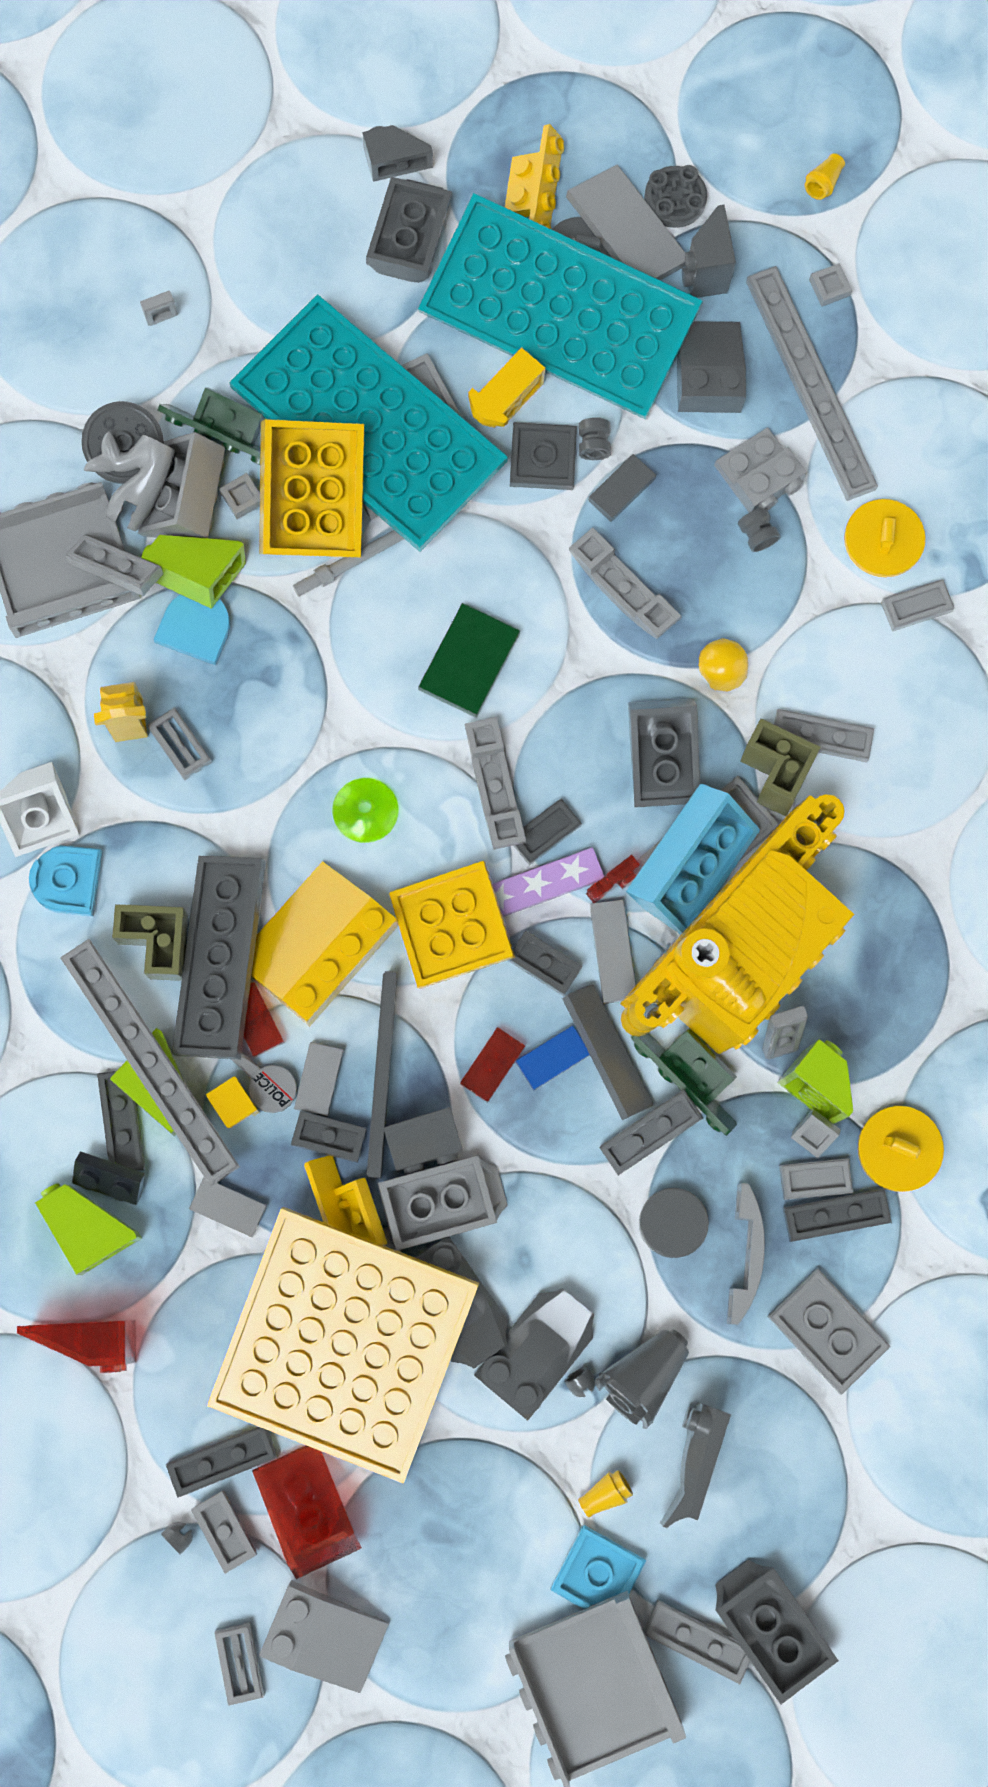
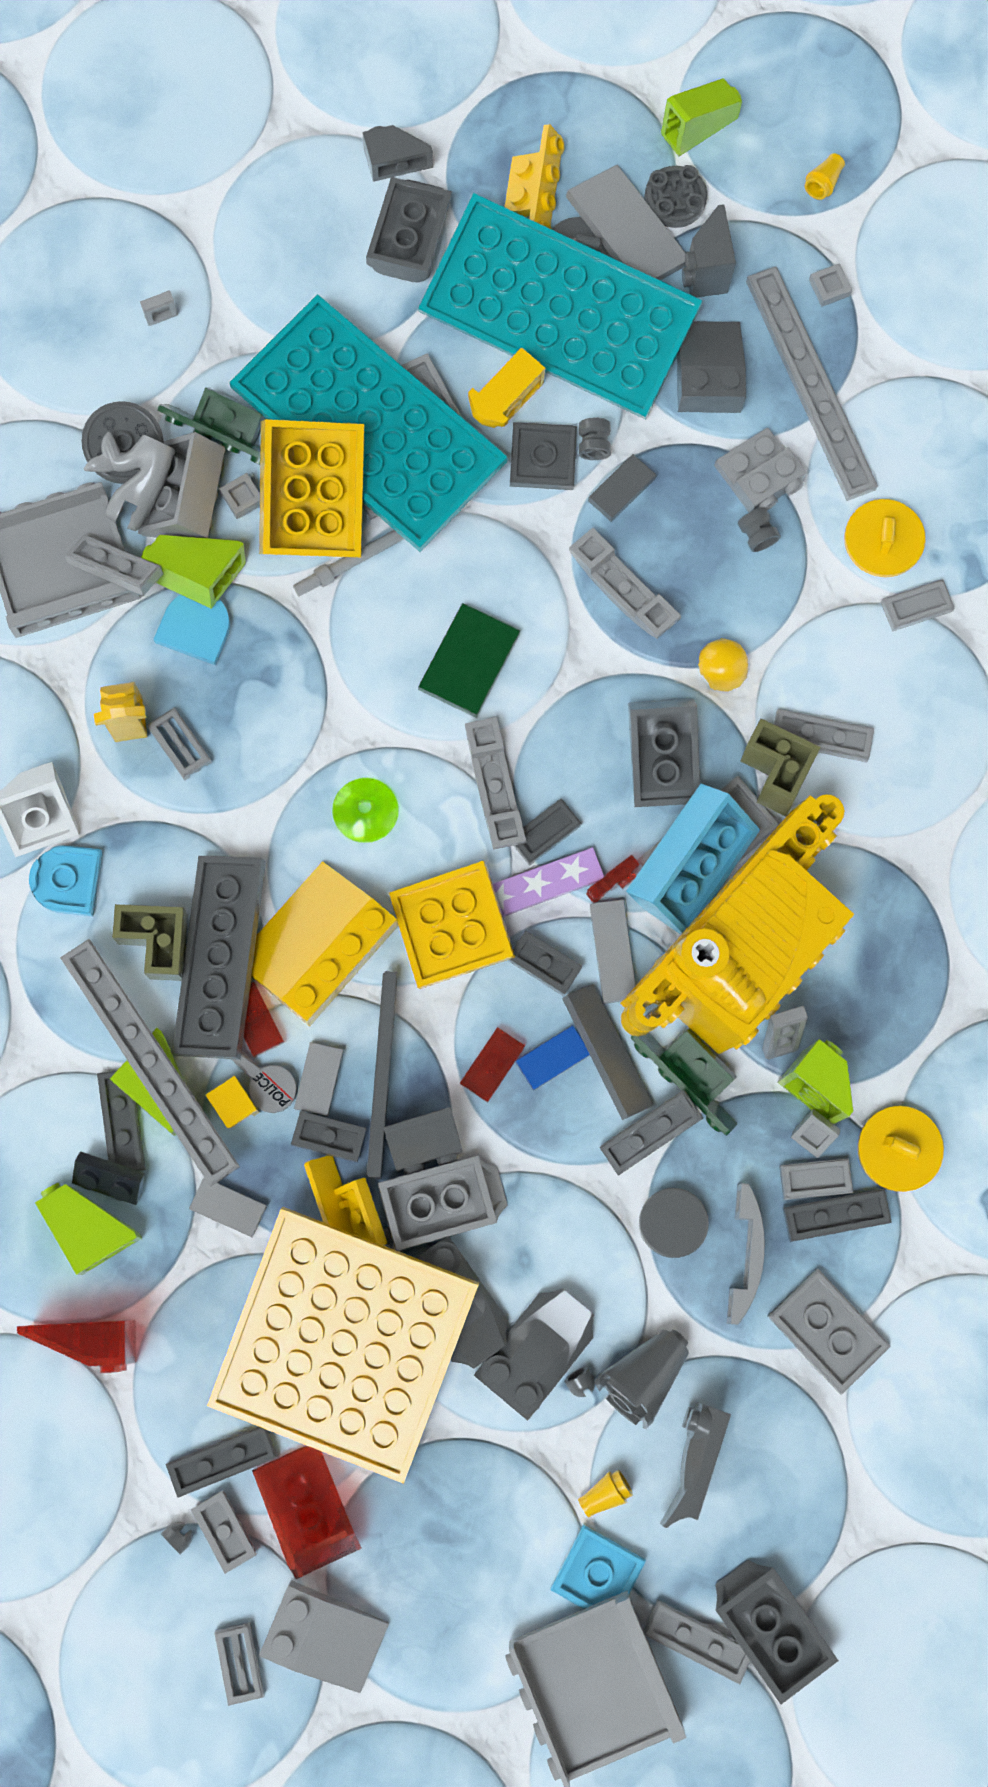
(699, 114): none -> lime slope

